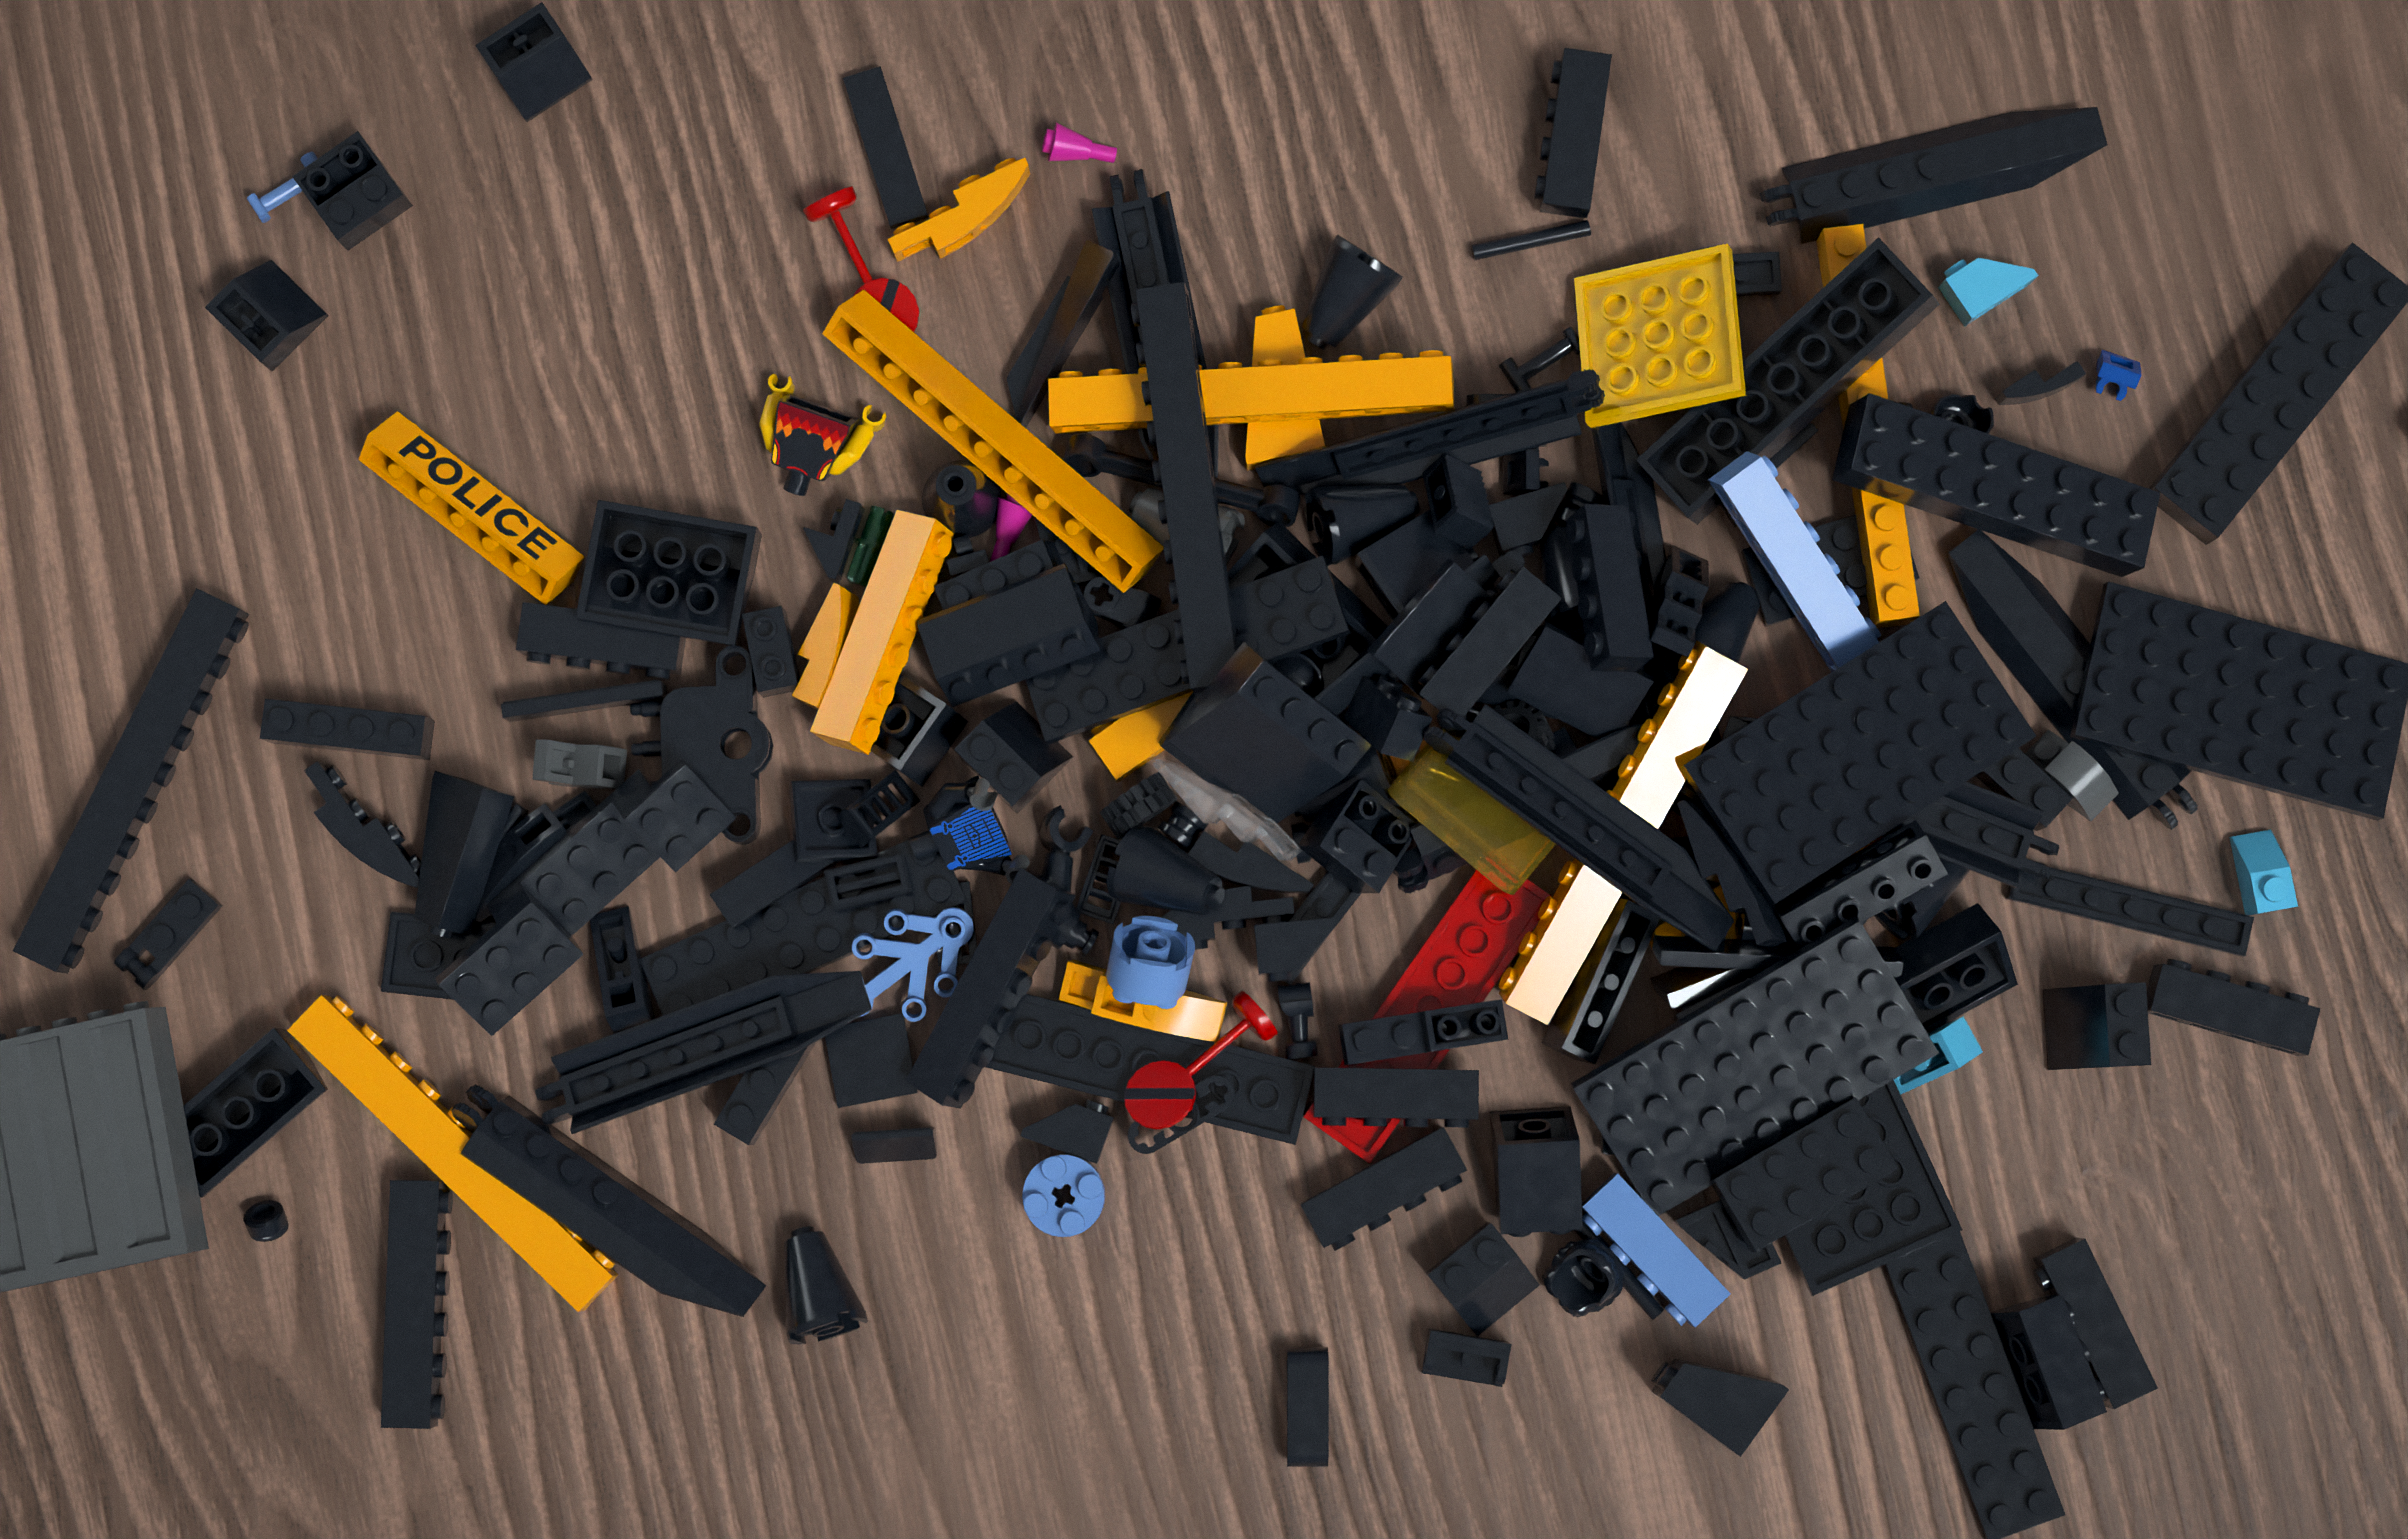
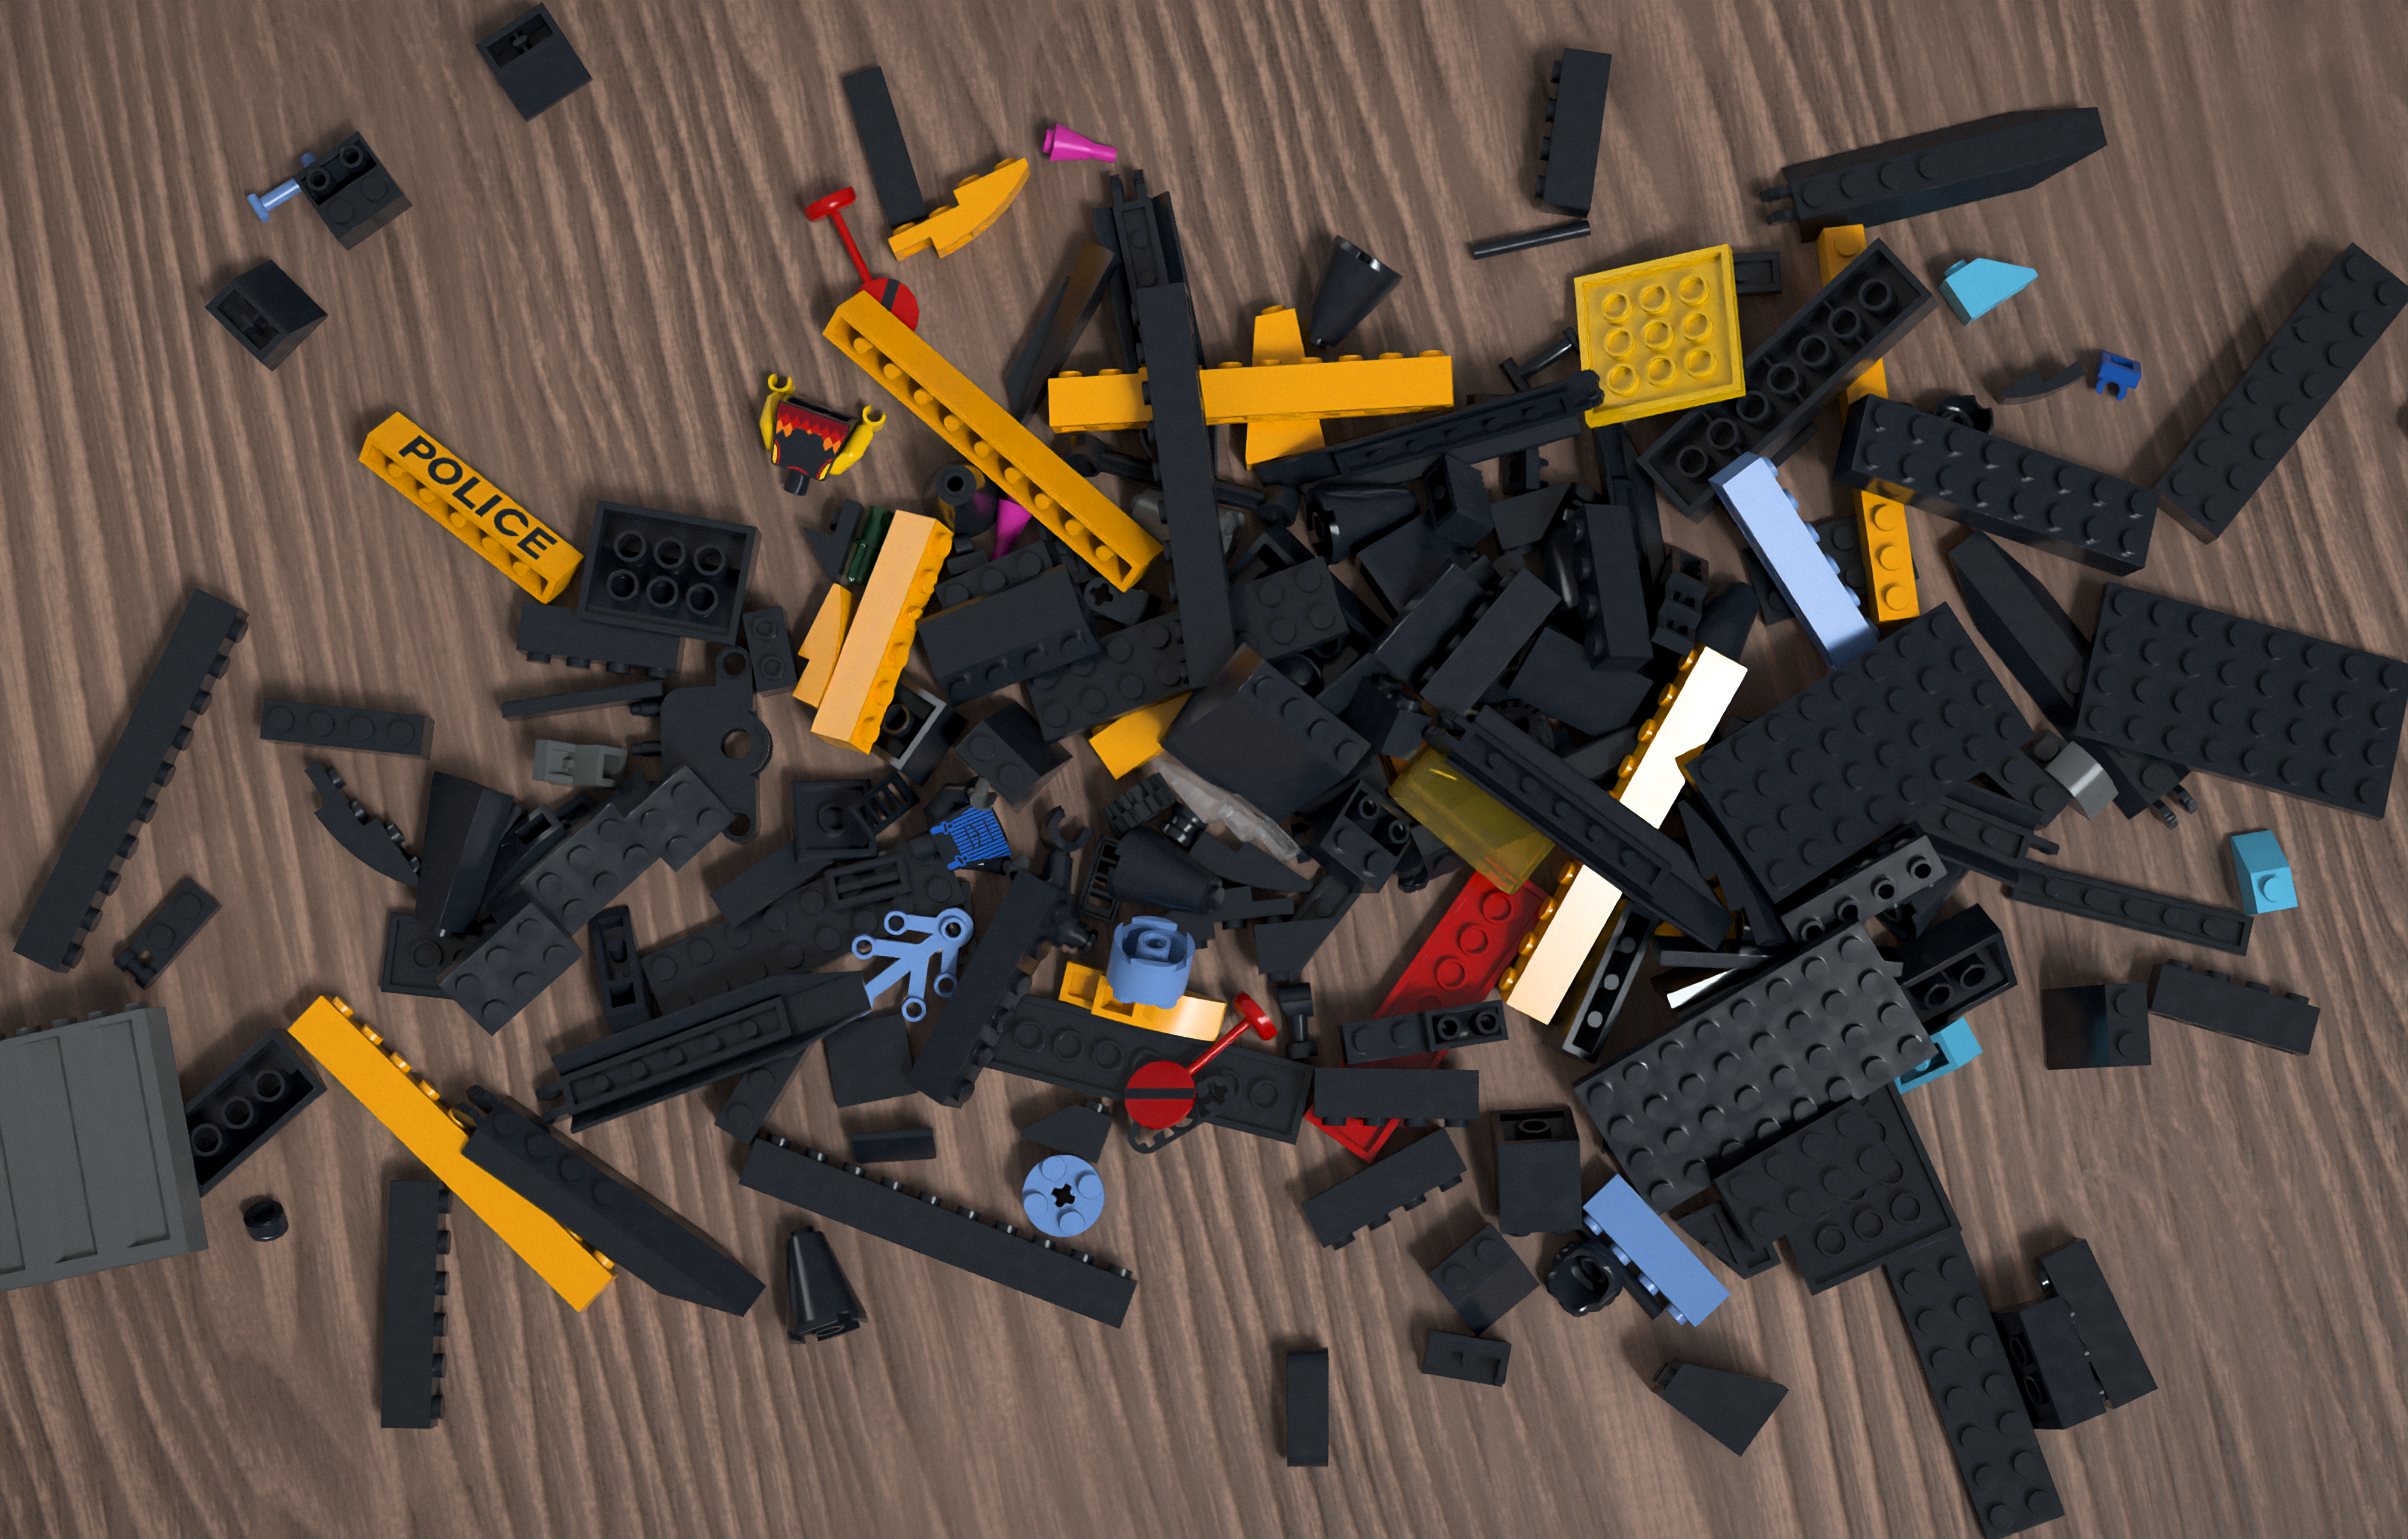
(937, 1231): none -> black brick

